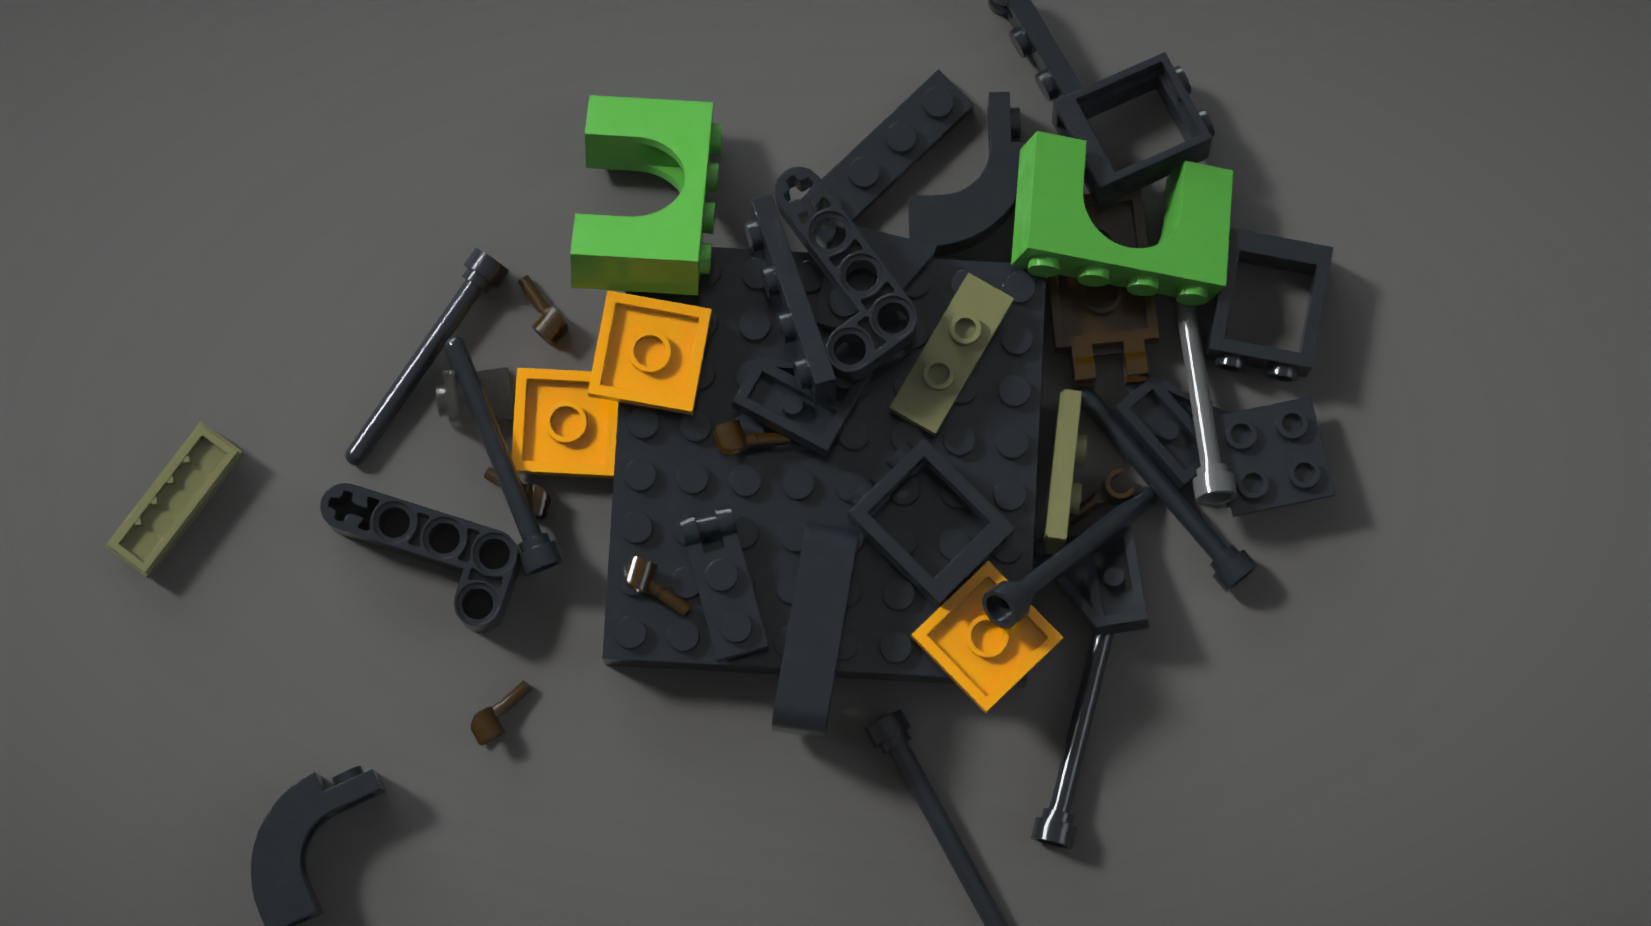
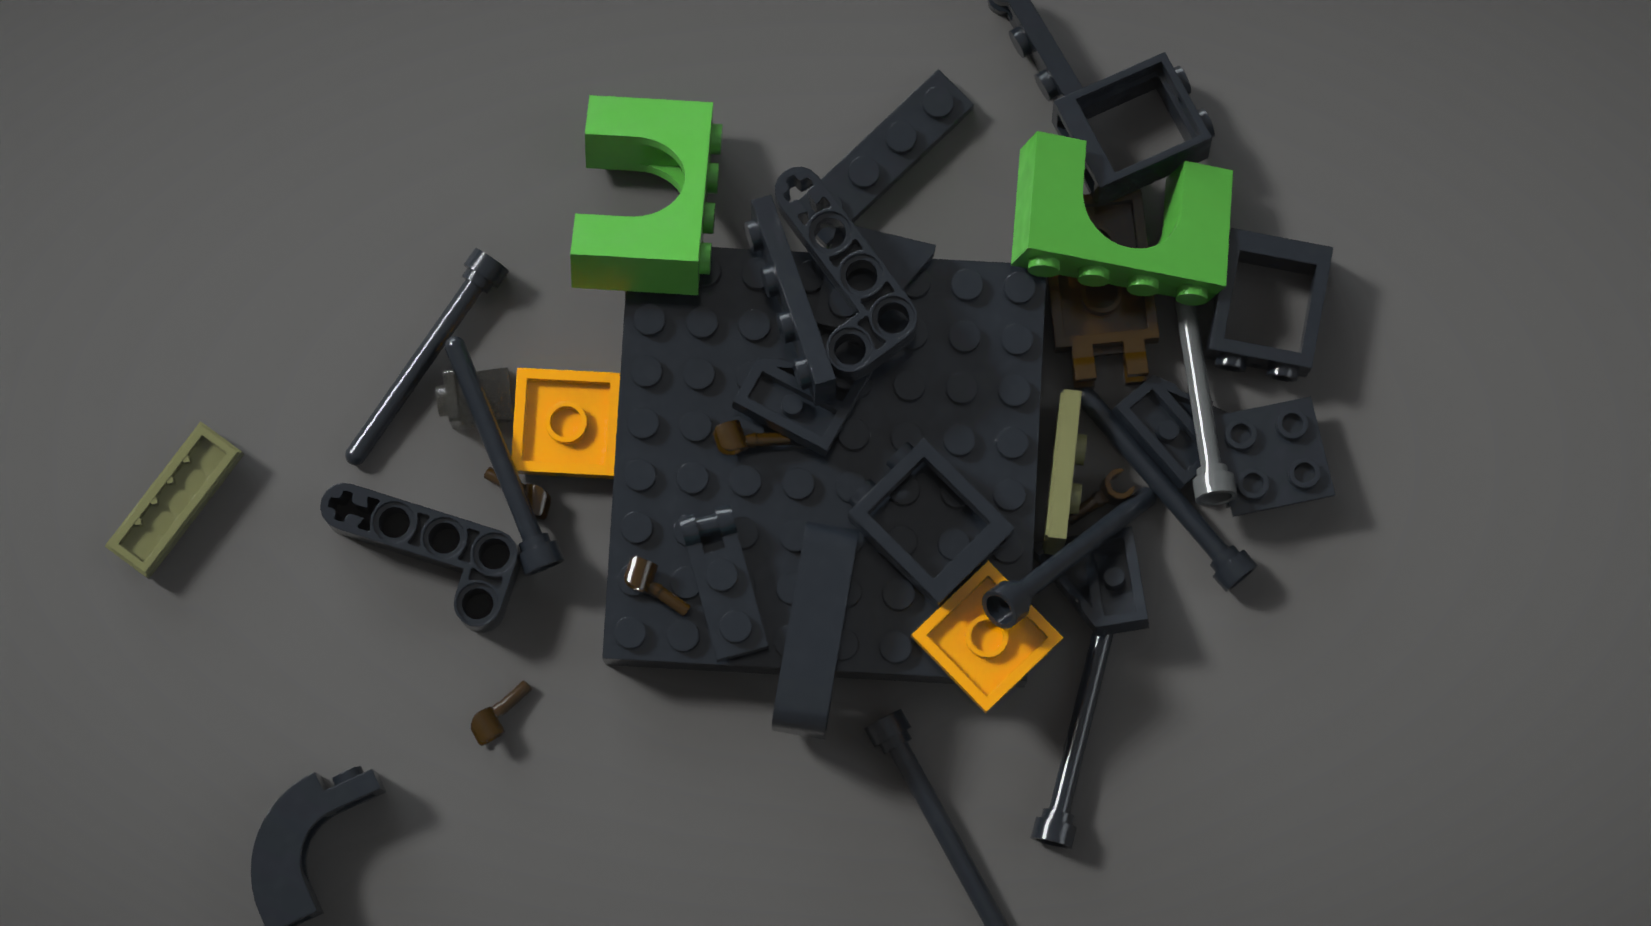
(550, 325): dark brown hand -> none
(650, 352): light orange plate -> none
(951, 354): olive plate -> none
(976, 212): black arch -> none

